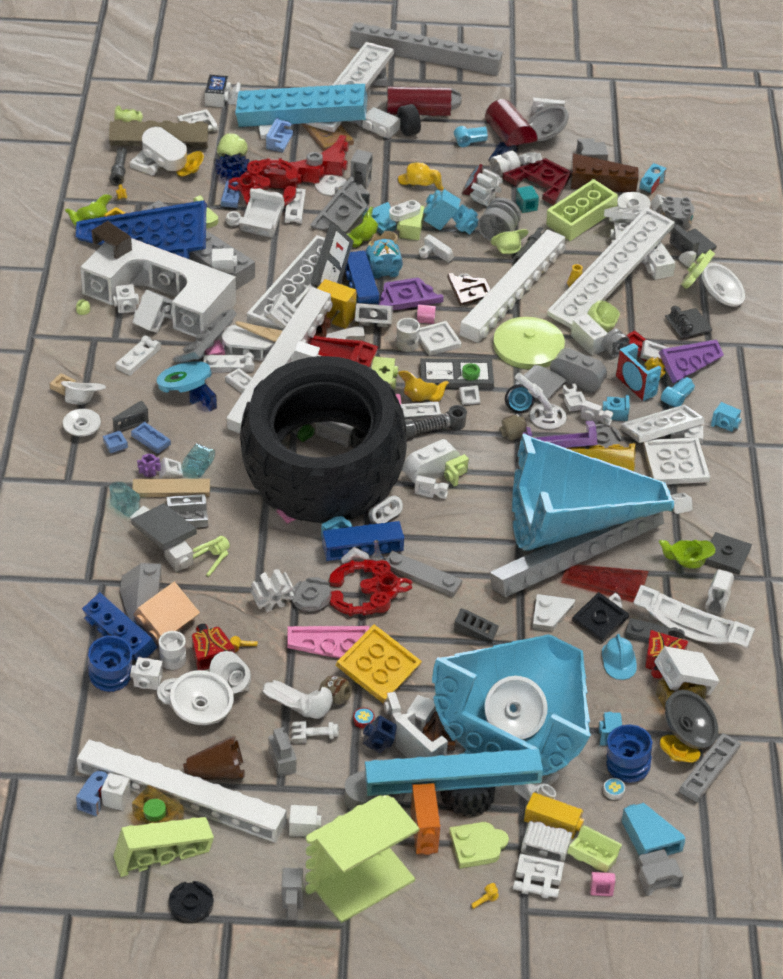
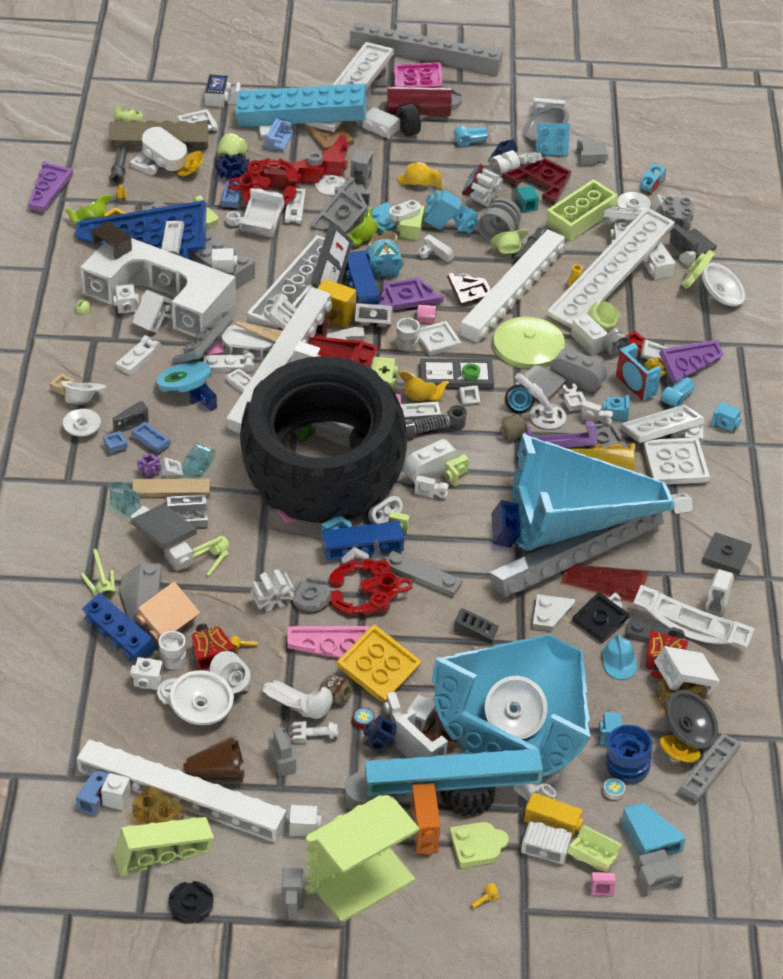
(49, 184): none -> medium lavender wing
(103, 586): none -> yellowish green plant
(110, 663): blue wheel -> none
(154, 810): bright green tile -> none
(173, 236): none -> white tile
(403, 518): none -> yellowish green plate
(418, 75): none -> dark pink plate
(505, 523): none -> clear blue brick
(509, 123): dark red brick -> none
(538, 870): white plate -> none
(552, 139): none -> medium azure hinge
(610, 174): reddish brown wedge -> none
(687, 322): dark grey hinge -> none
(688, 553): lime hair -> none

